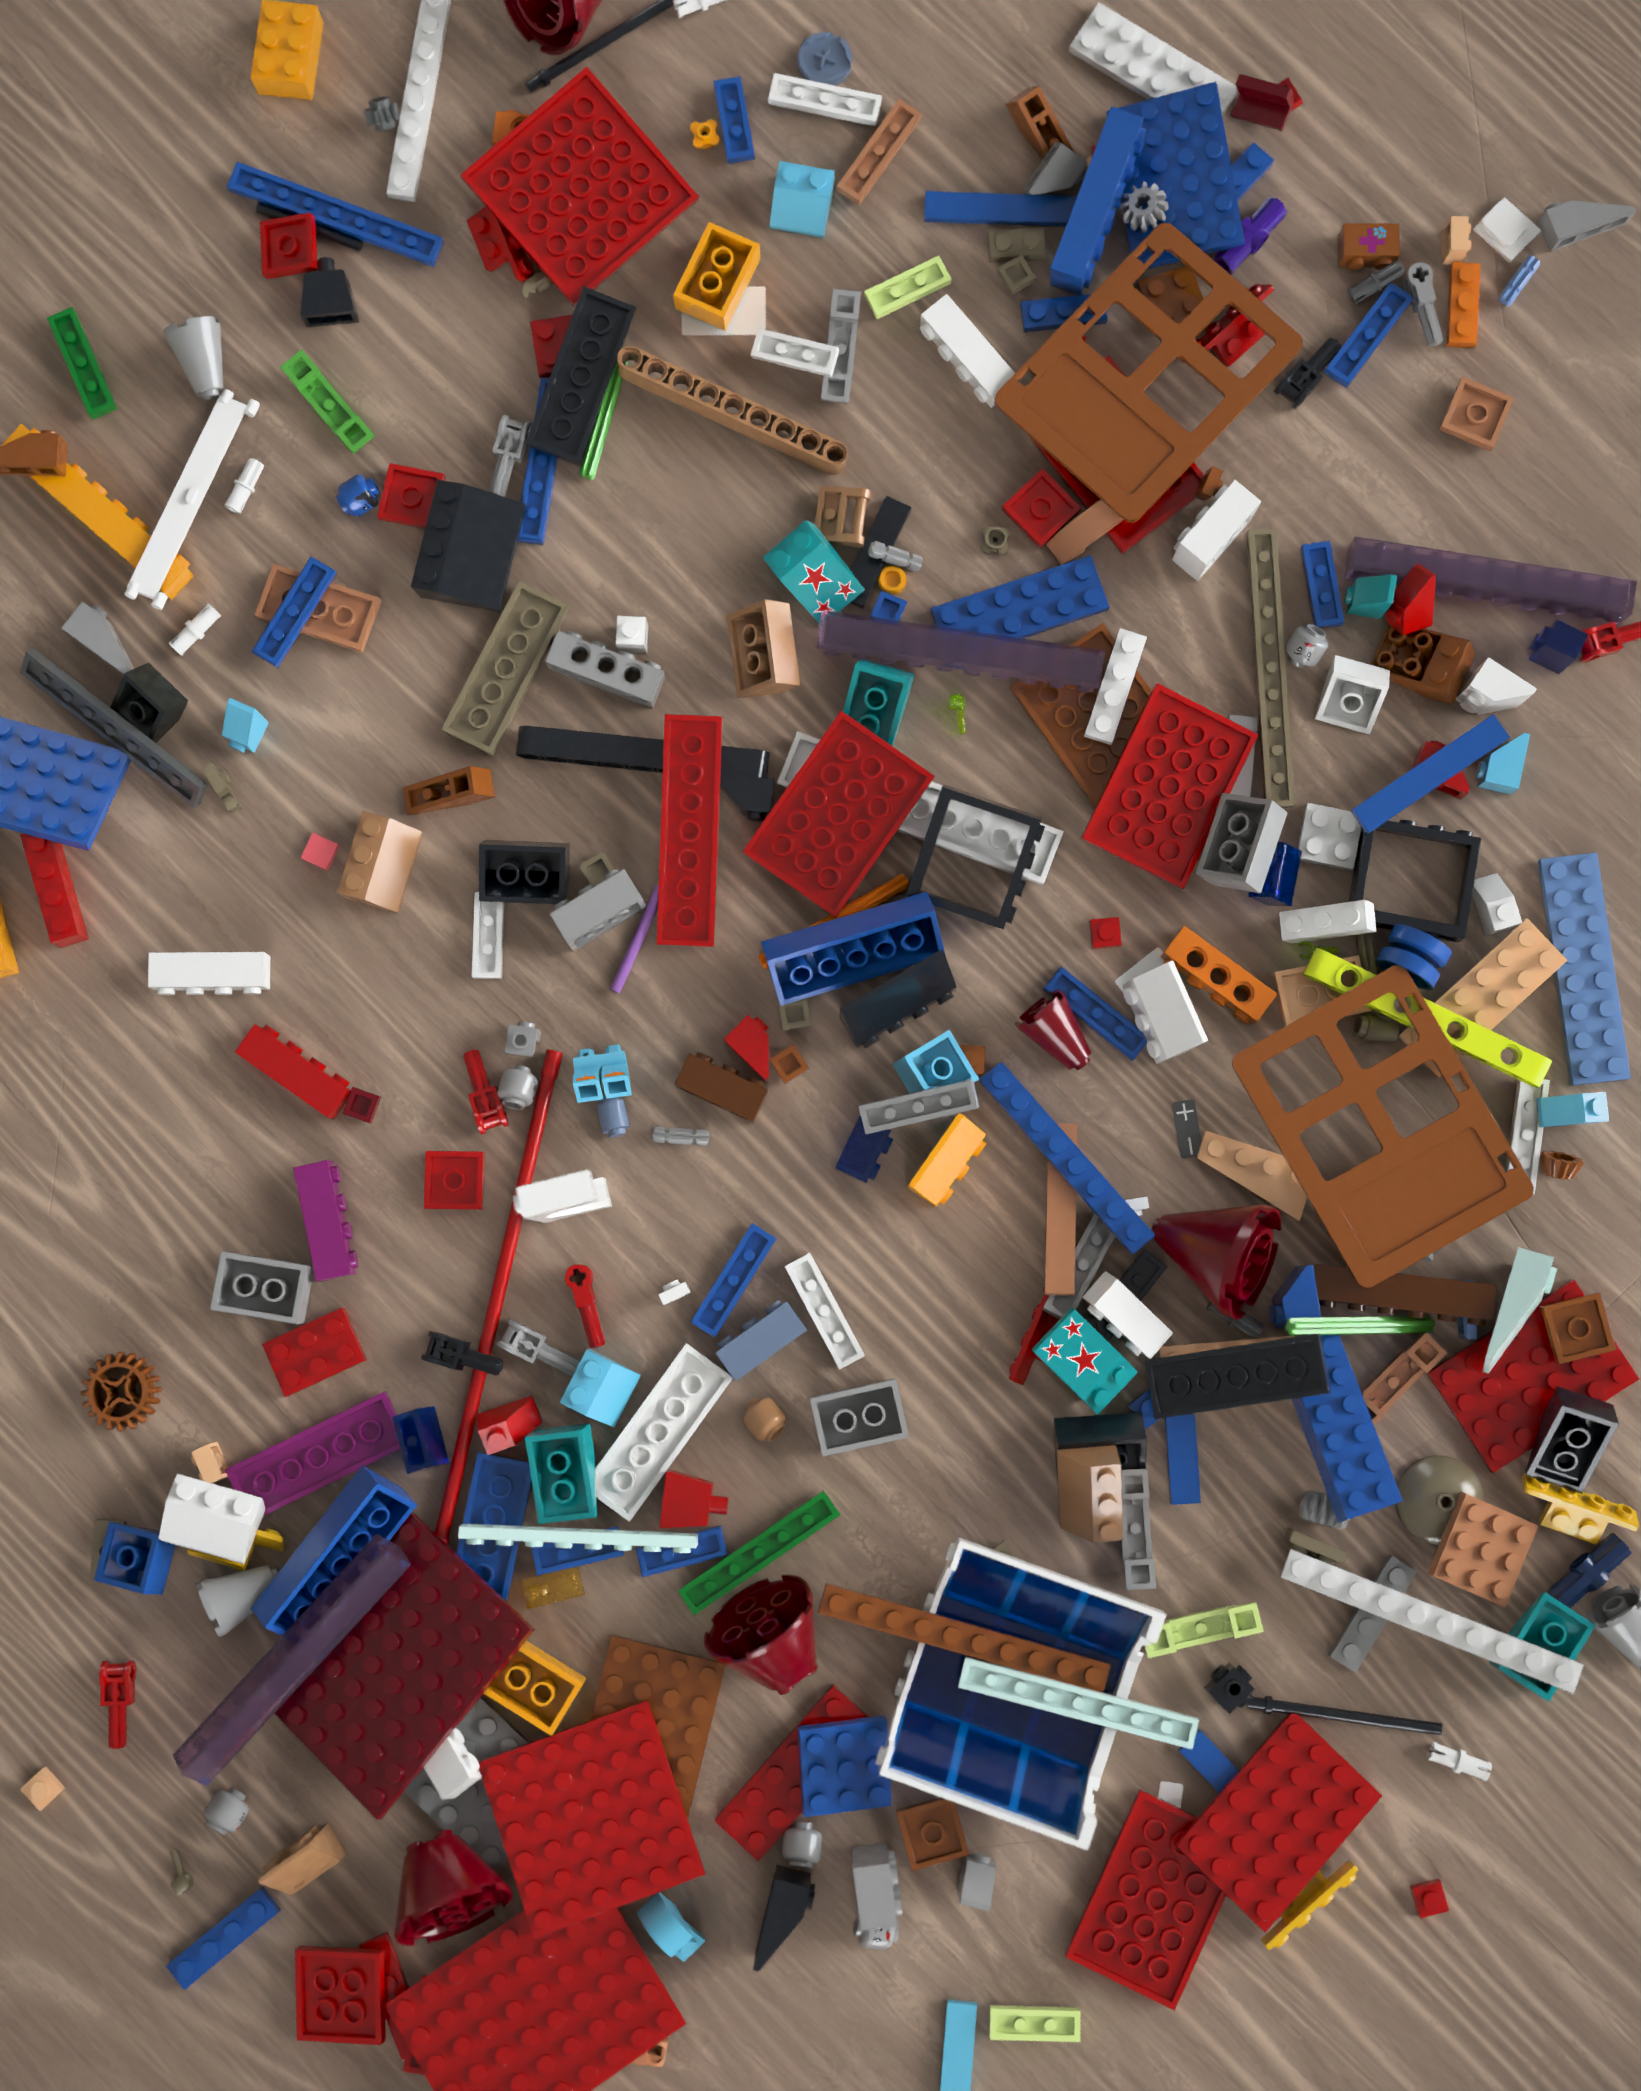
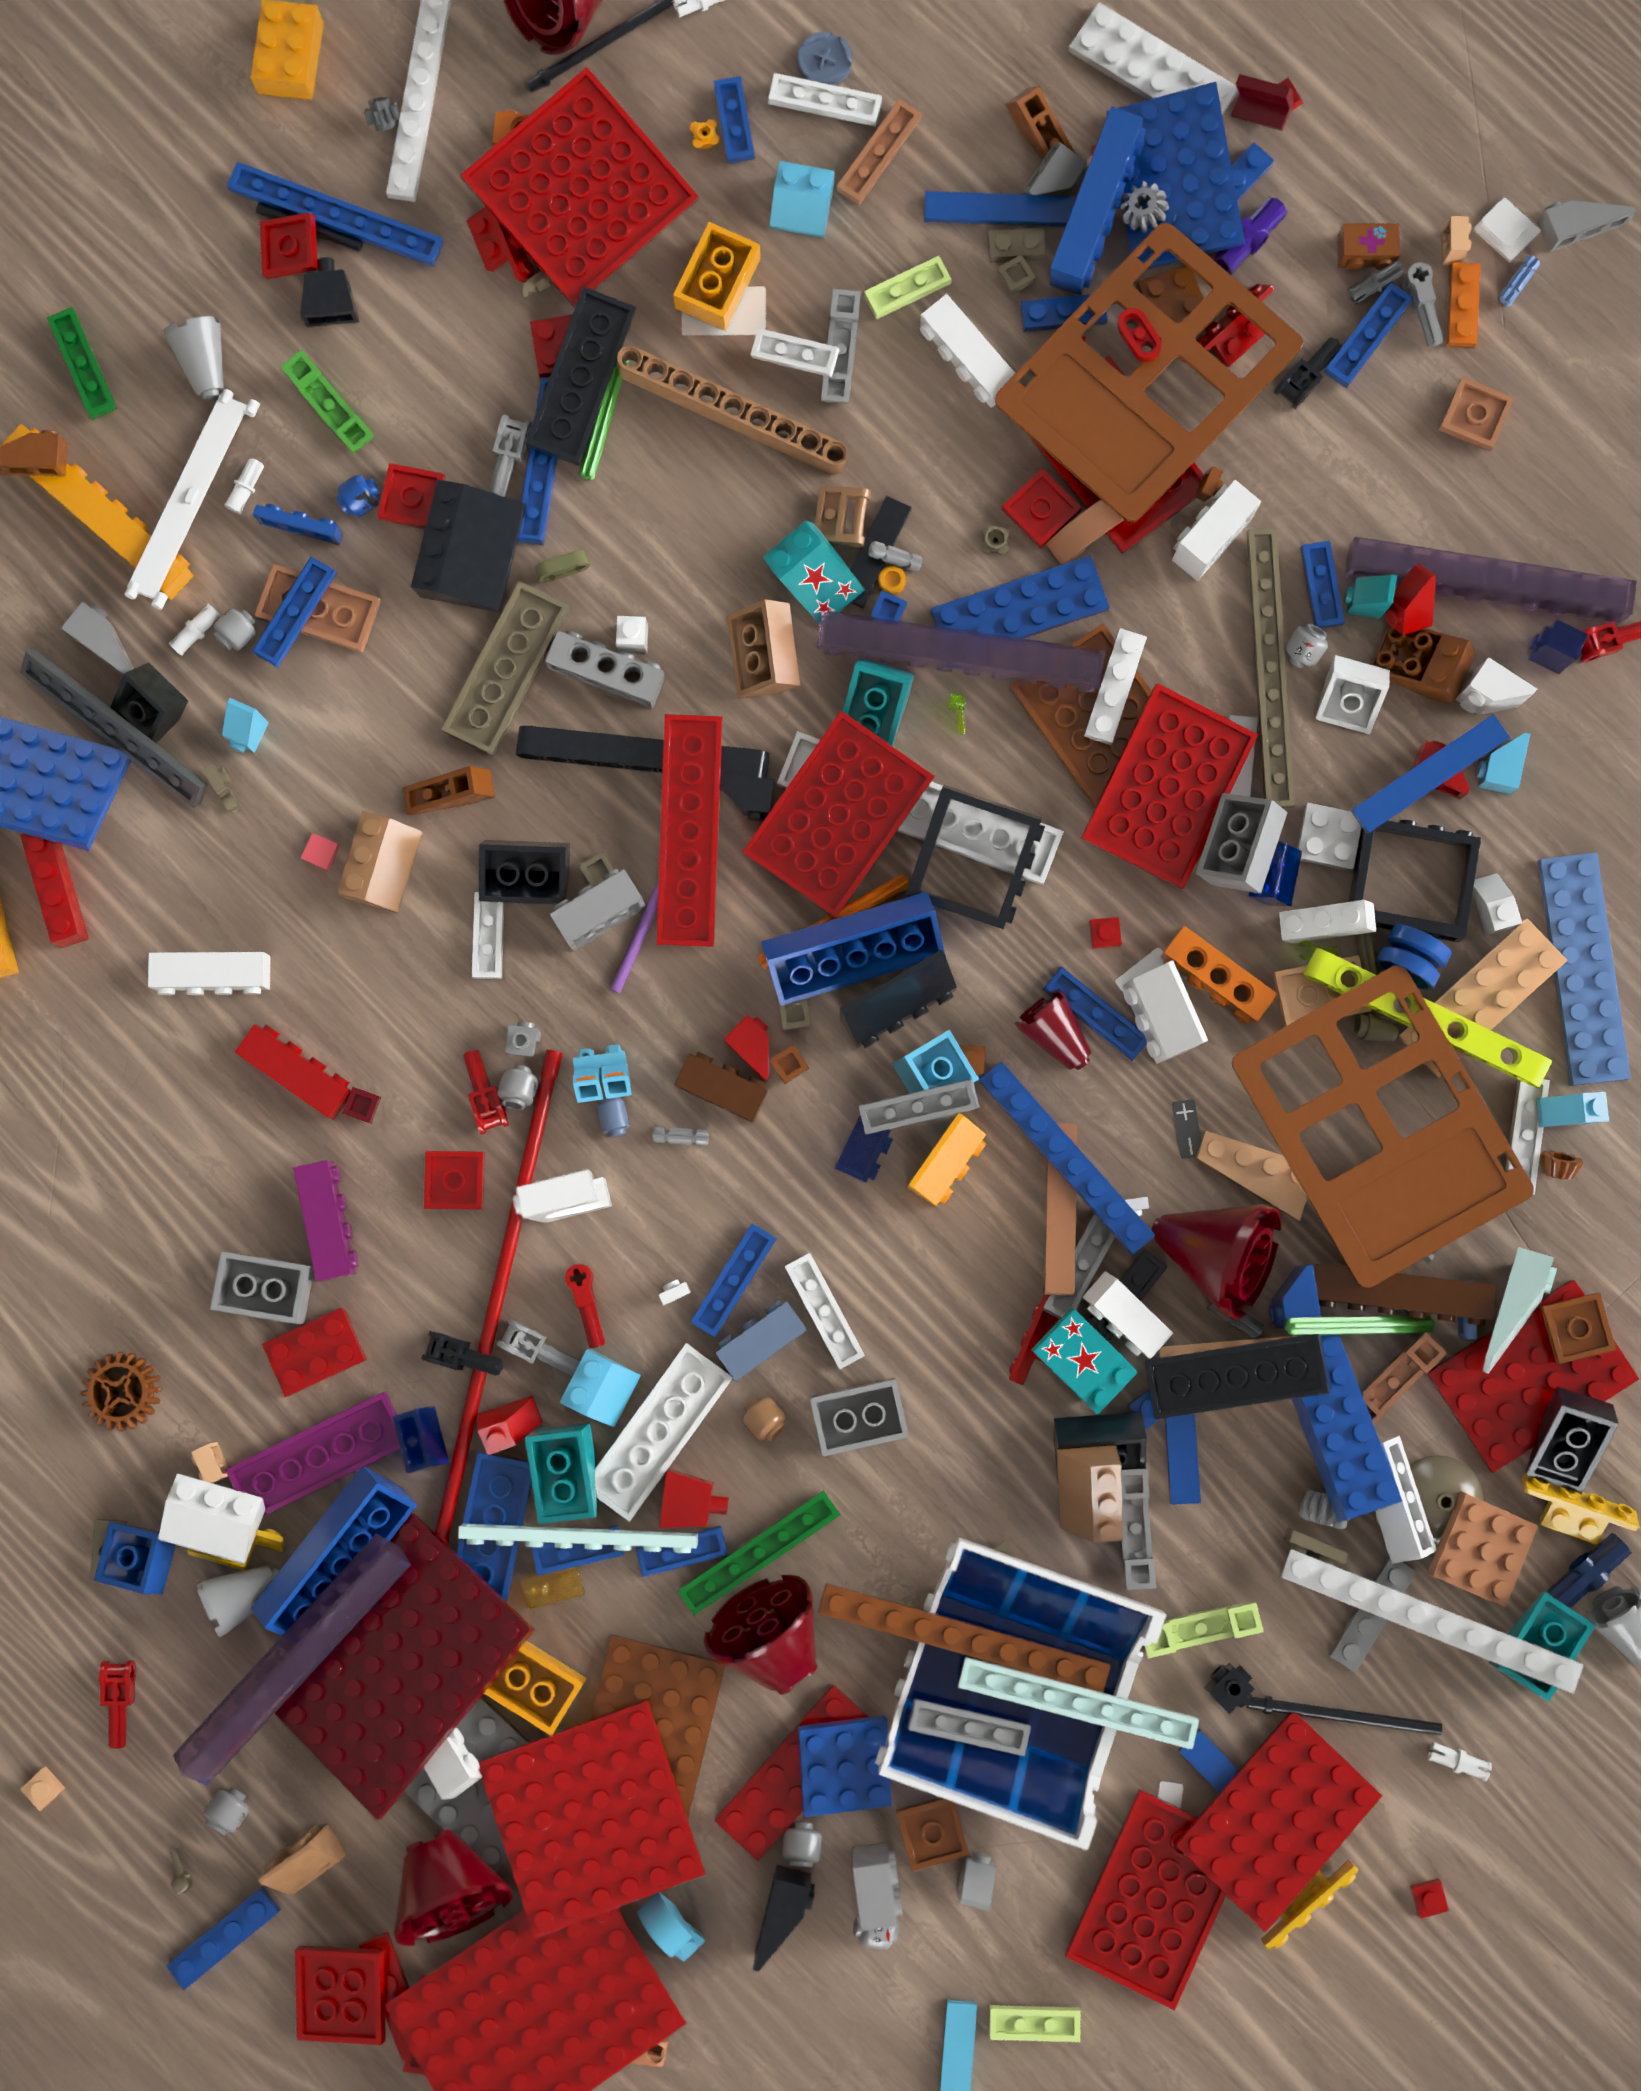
(234, 629): none -> light grey head
(298, 523): none -> blue plate
(562, 566): none -> olive beam
(969, 1727): none -> light grey plate
(1141, 336): none -> red plate
(1404, 1523): none -> white brick

